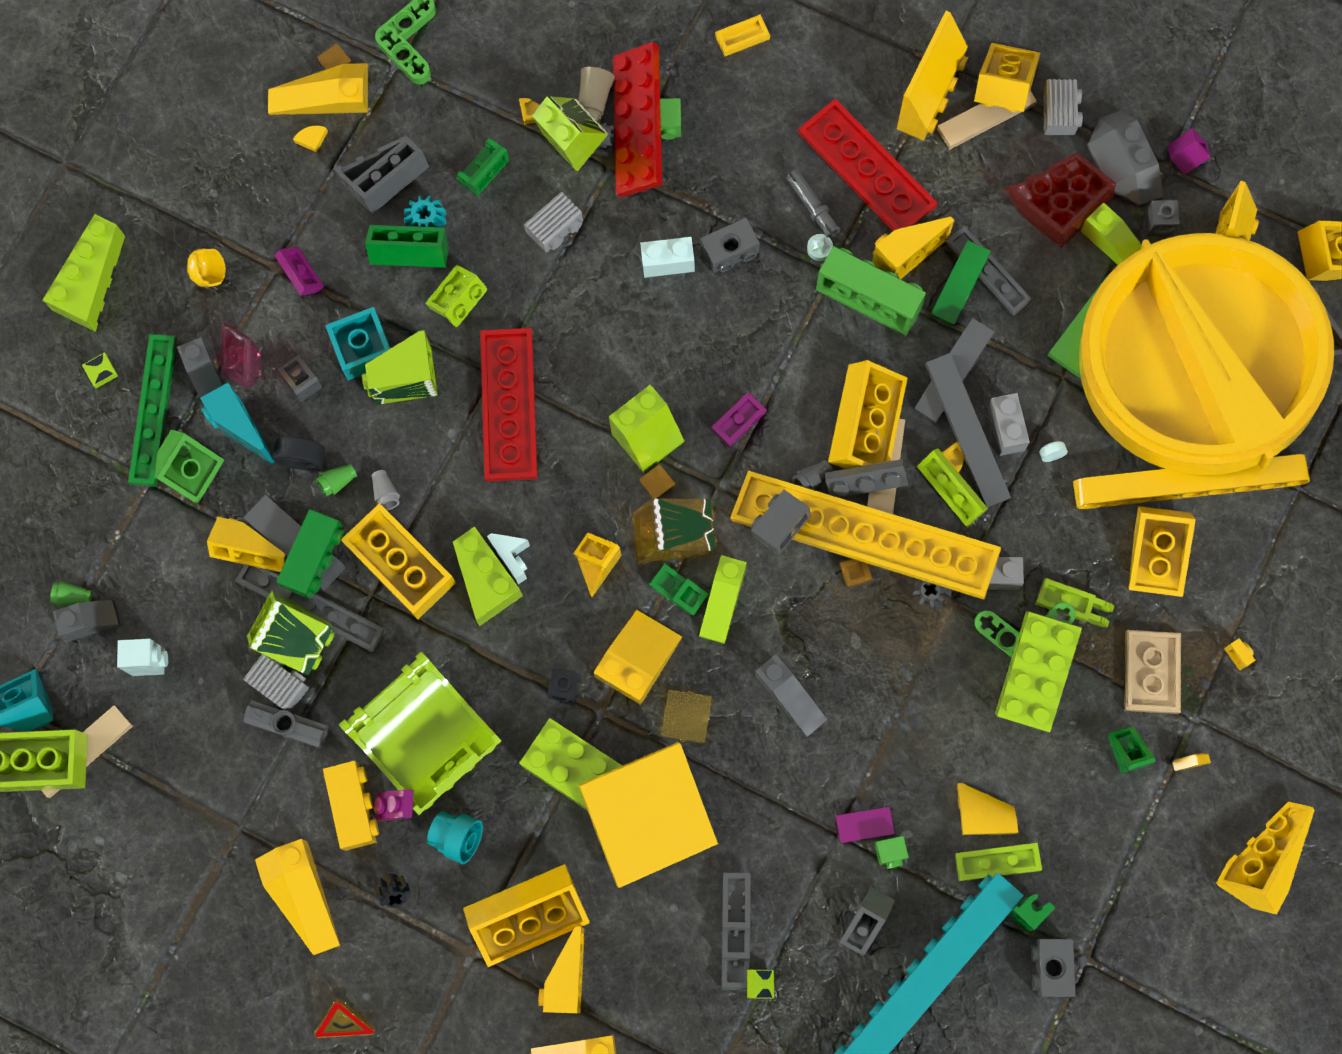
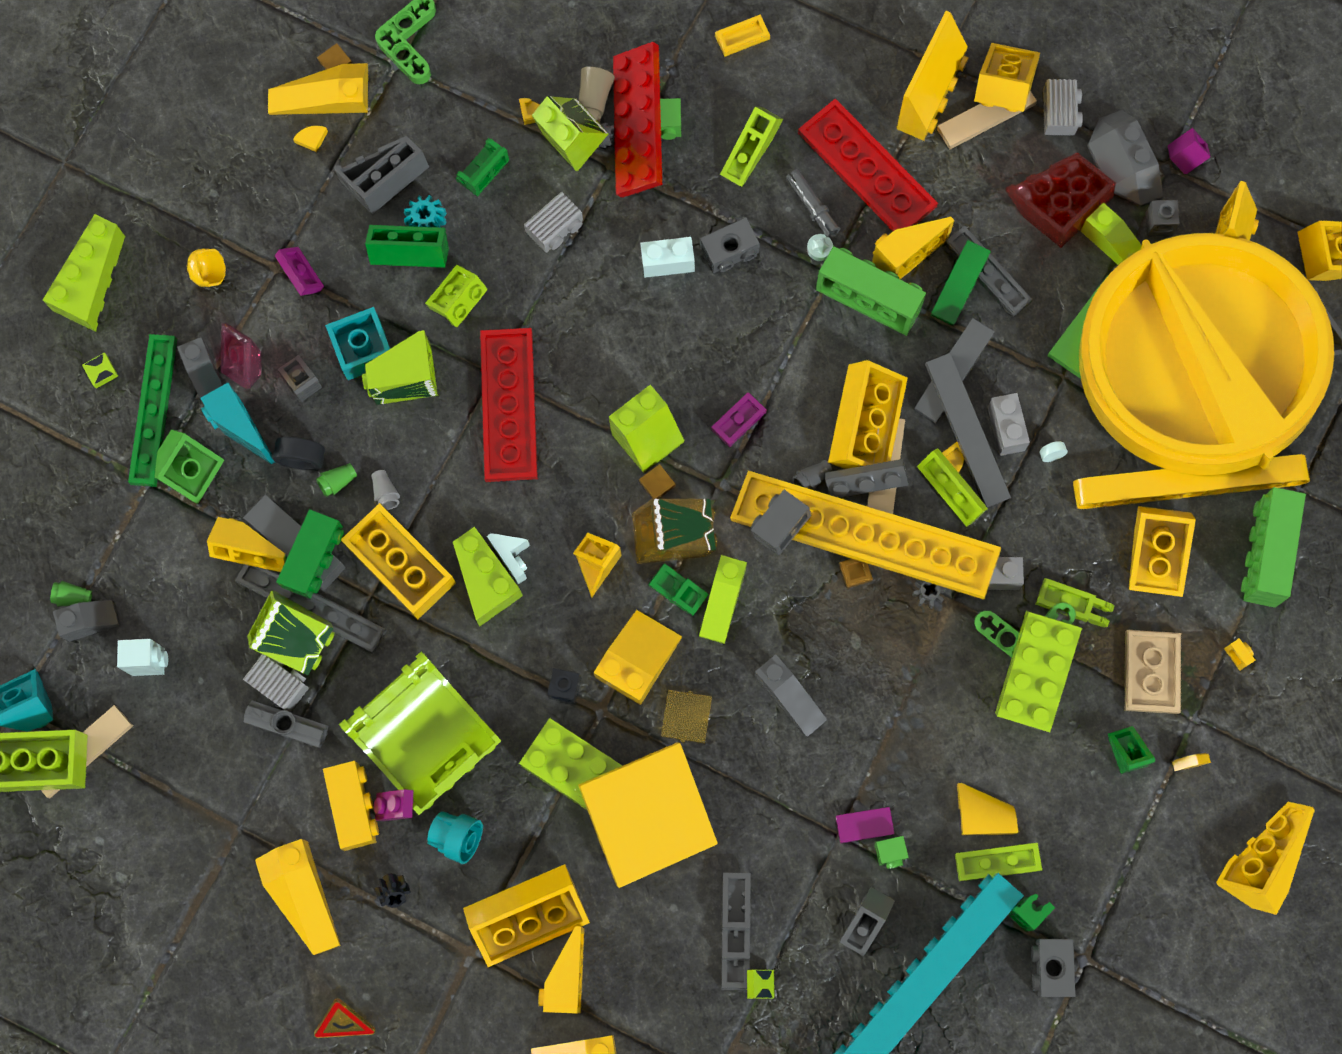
(751, 145): none -> lime slope
(1273, 547): none -> bright green brick

